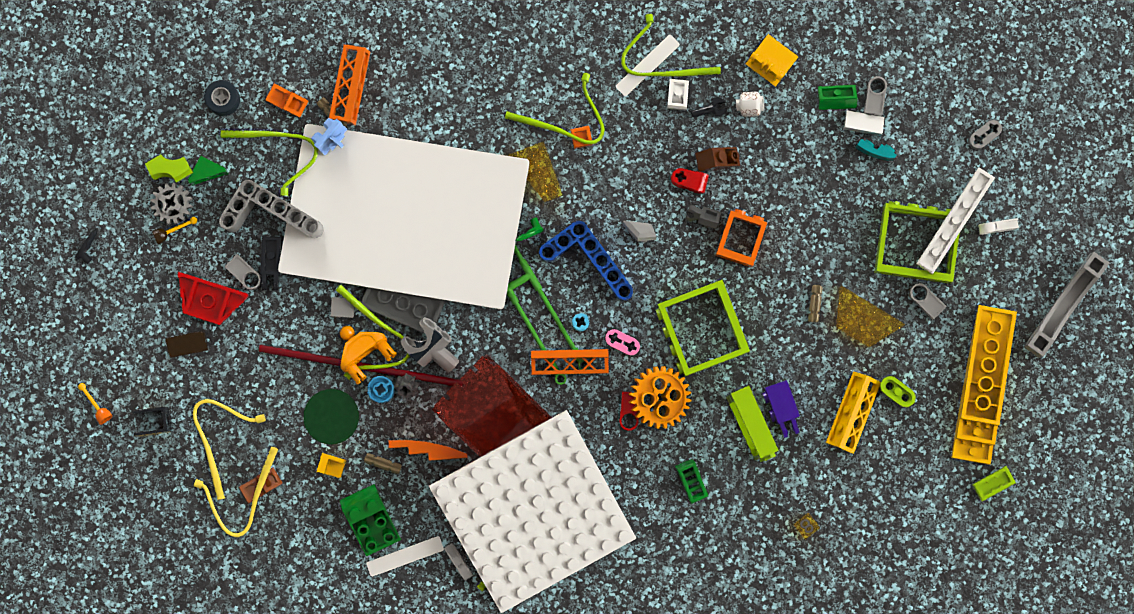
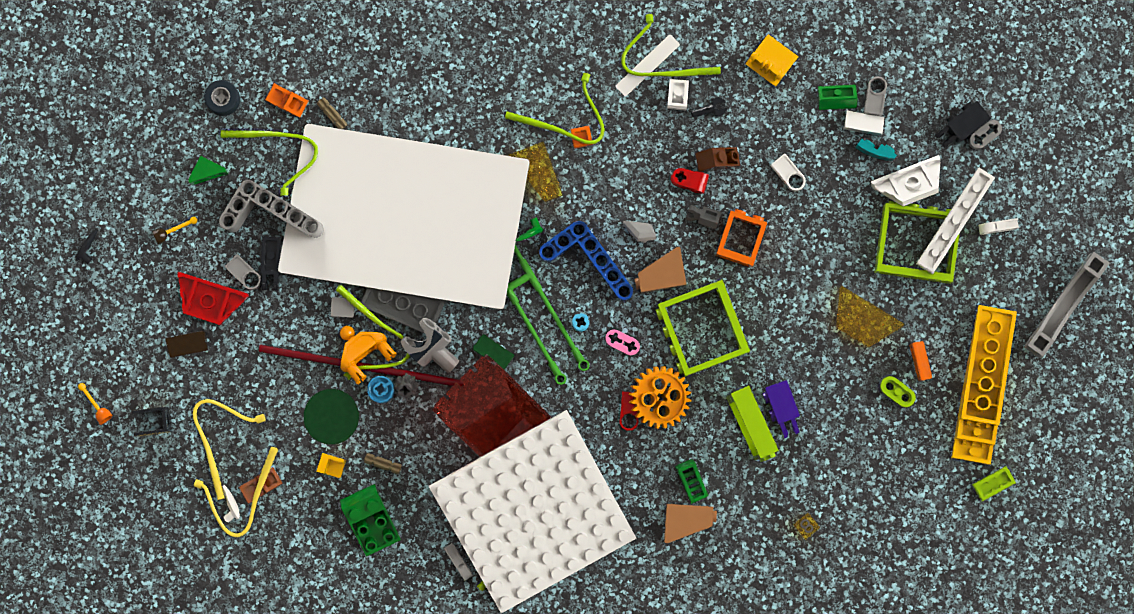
(164, 167): lime tile -> none
(175, 197): light grey gear -> none
(231, 503): none -> white bar
(331, 137): light blue hips -> none
(356, 86): orange fence -> none
(405, 556): white sticker -> none
(434, 451): orange slope -> none
(494, 350): none -> dark green slope
(569, 354): orange fence -> none
(662, 274): none -> medium nougat slope
(686, 520): none -> medium nougat slope
(750, 104): white head -> none
(785, 168): none -> white piece
(815, 303): dark tan axle -> none
(851, 410): yellow fence -> none
(911, 182): none -> white wing
(920, 361): none -> orange slope
(930, 304): light grey piece -> none
(965, 123): none -> black hinge

